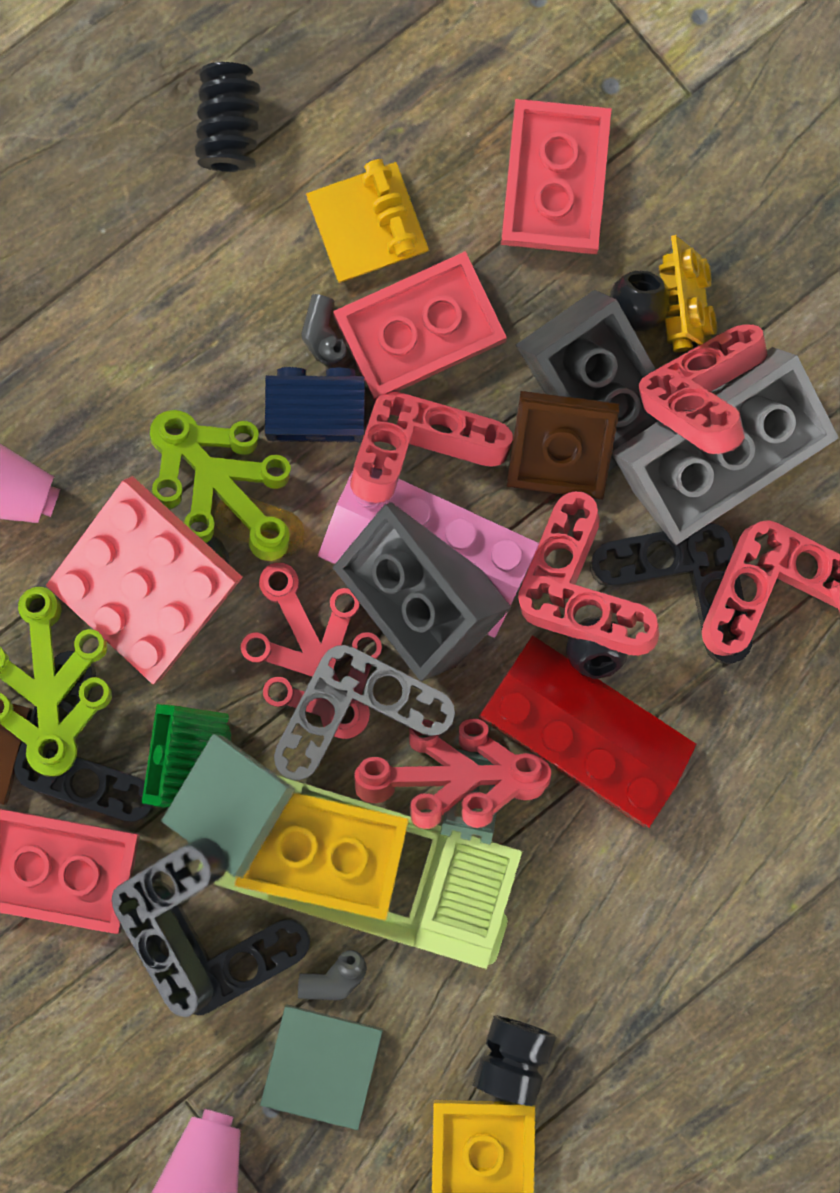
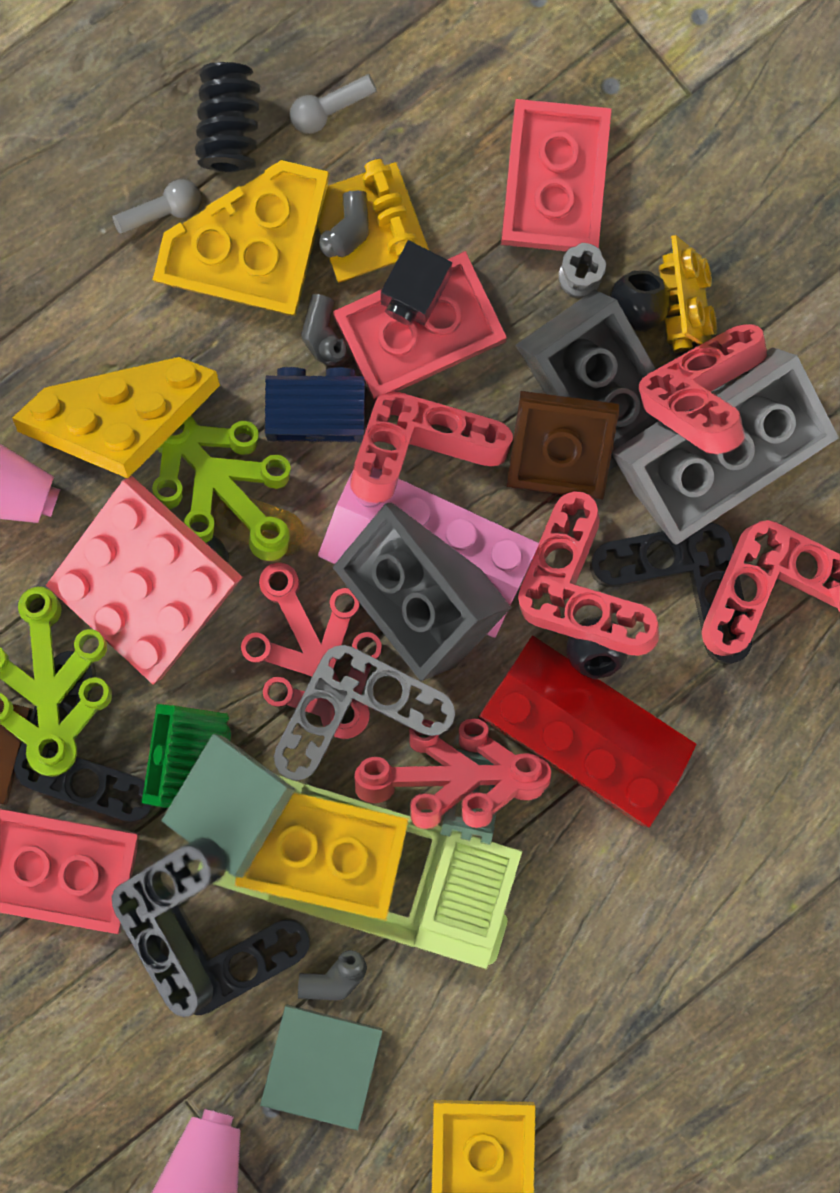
(118, 415): none -> yellow plate
(179, 199): none -> light grey bar
(250, 241): none -> yellow plate
(311, 113): none -> light grey bar
(351, 230): none -> dark grey arm
(415, 284): none -> black brick
(514, 1060): black wheel -> none
(571, 262): none -> light grey bush

